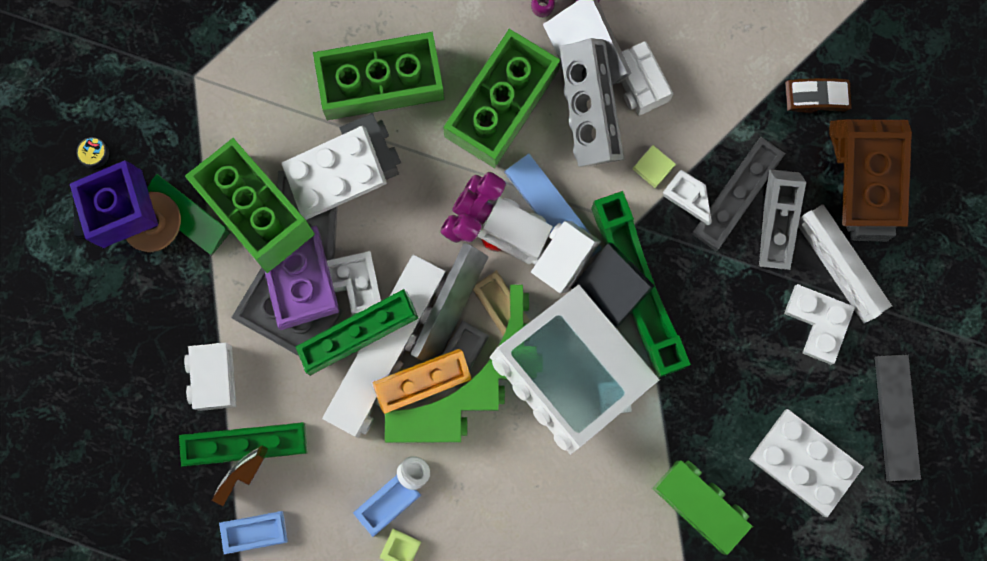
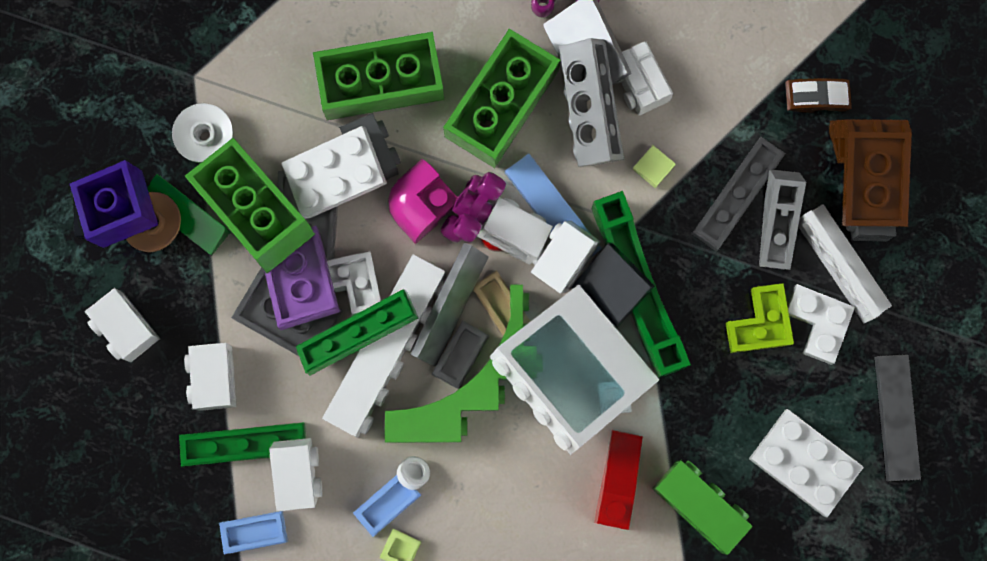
(92, 152): tile -> none
(121, 325): none -> white brick
(195, 121): none -> white dish
(243, 471): reddish brown slope -> none
(295, 474): none -> white brick
(420, 200): none -> dark pink brick
(421, 381): light orange plate -> none
(619, 480): none -> red slope
(689, 195): white tile -> none
(769, 327): none -> lime plate

